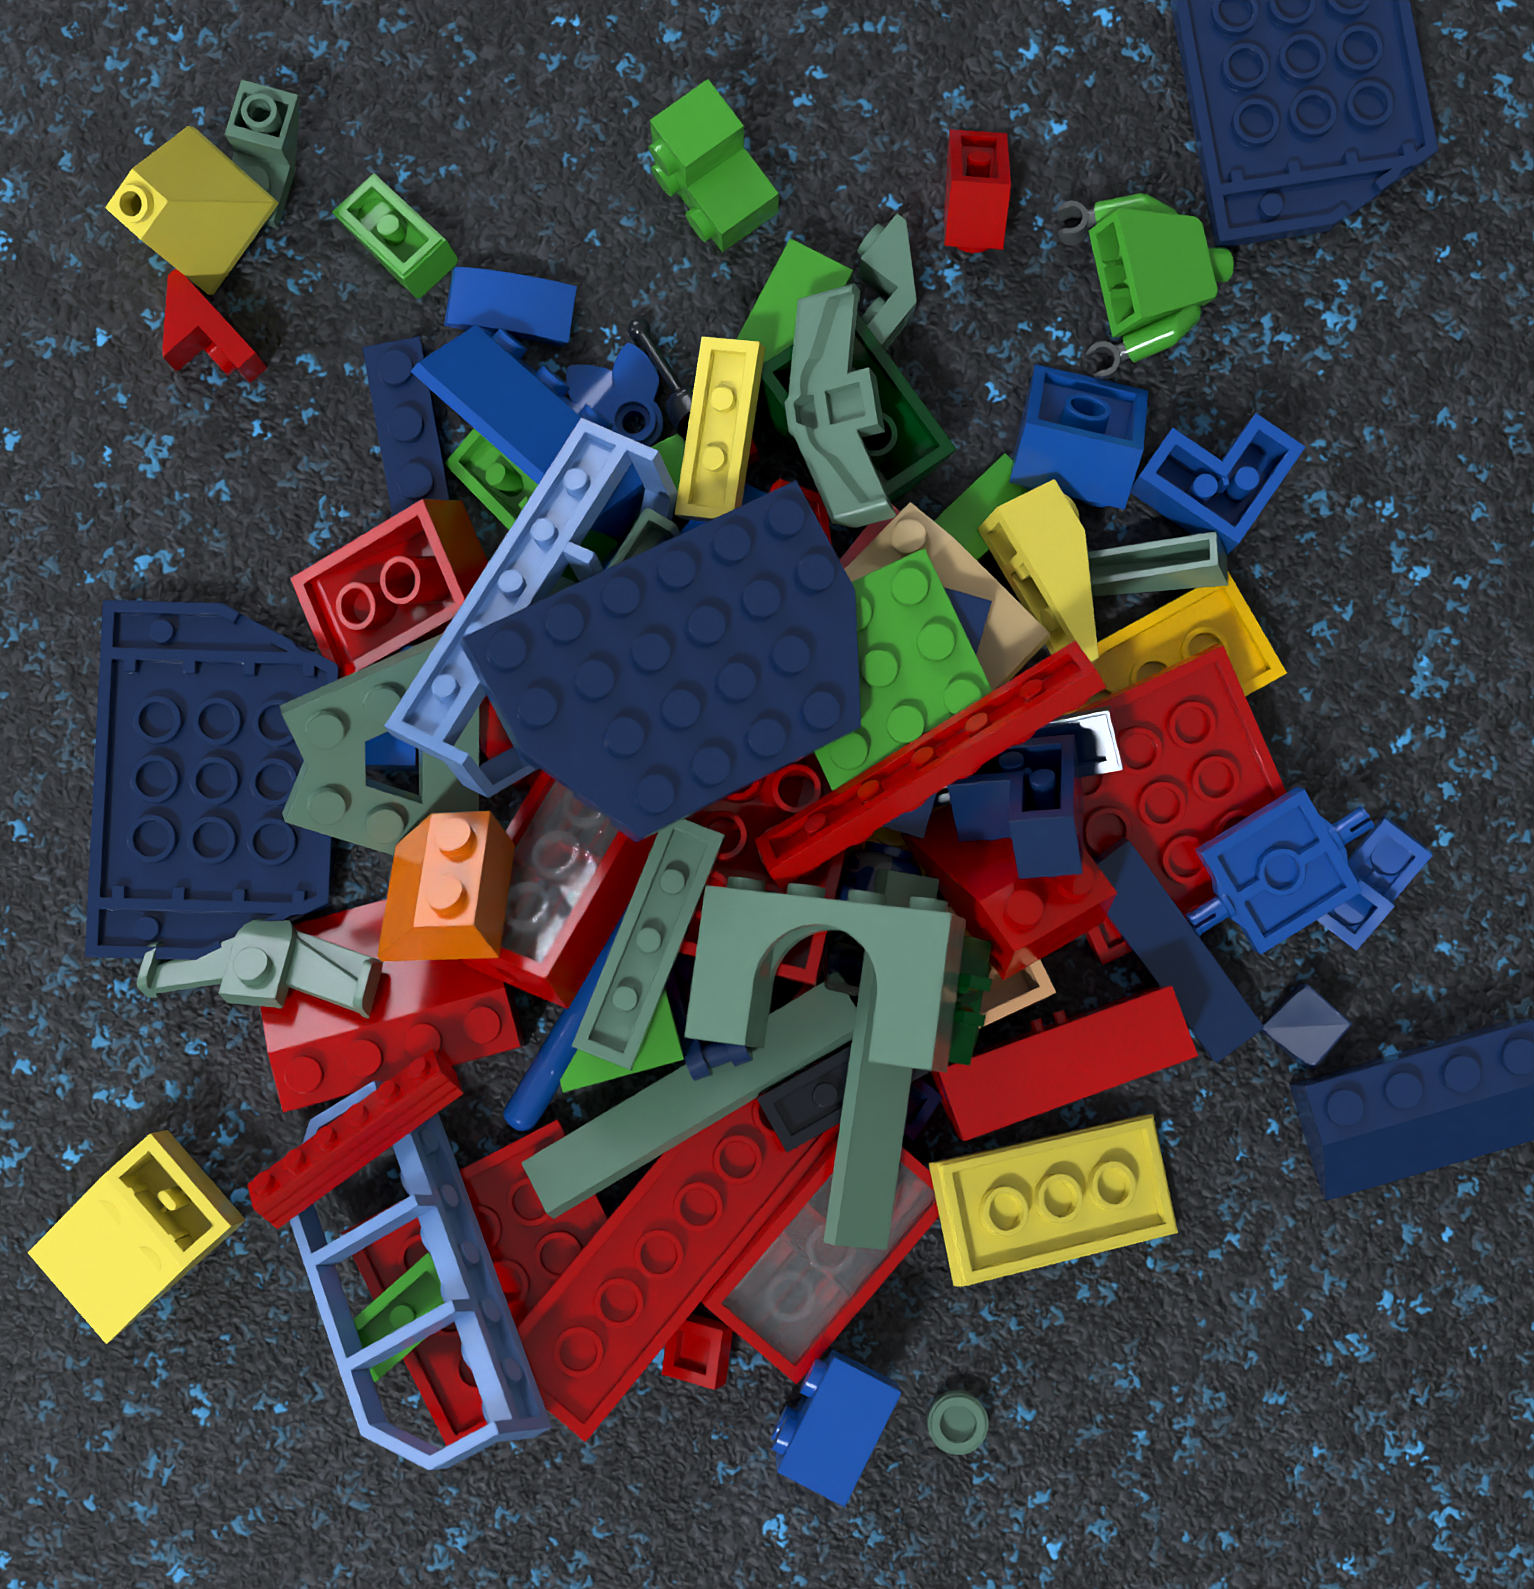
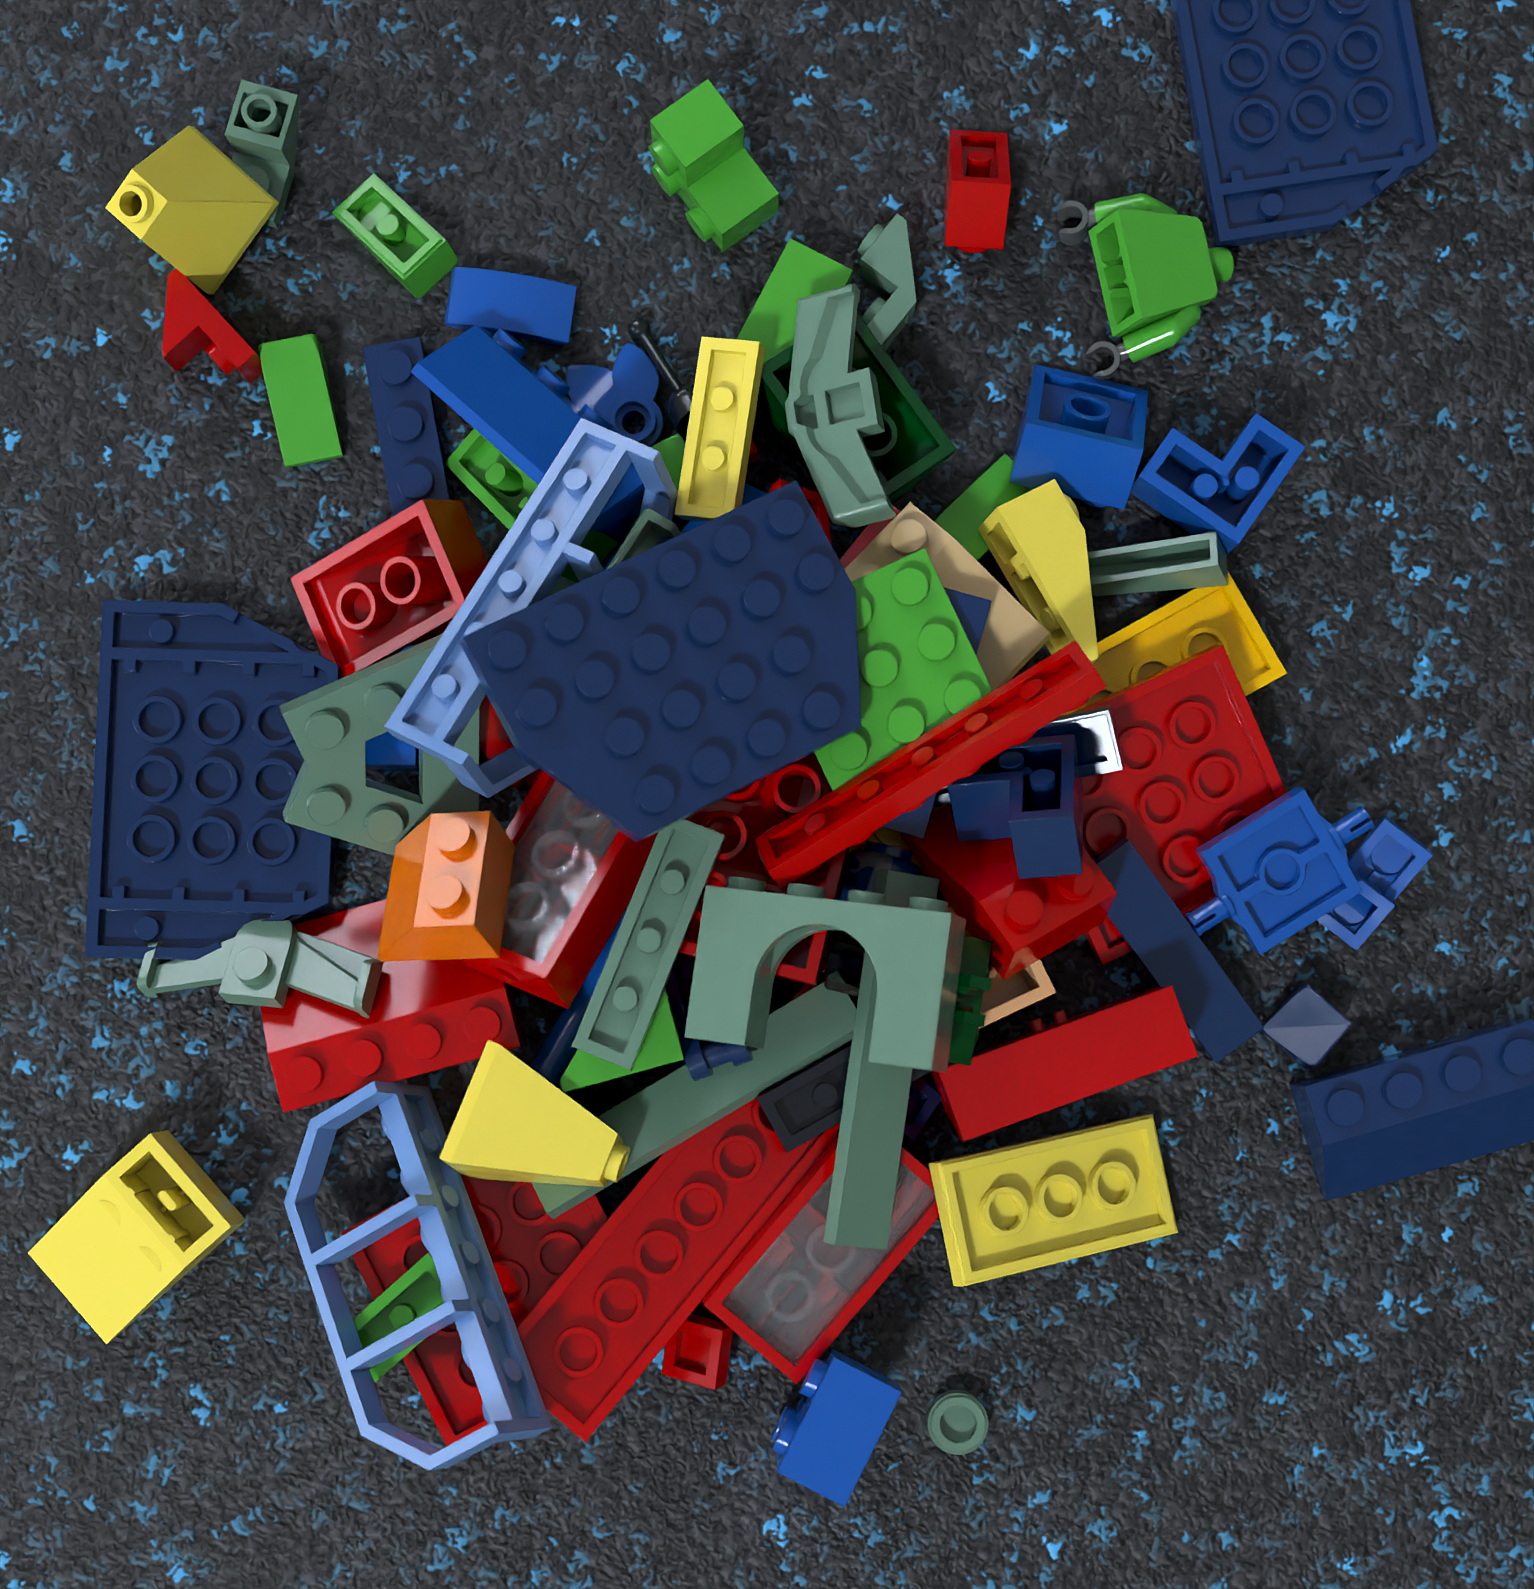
(301, 400): none -> bright green slope
(354, 1139): red piece -> none
(528, 1130): none -> light yellow slope

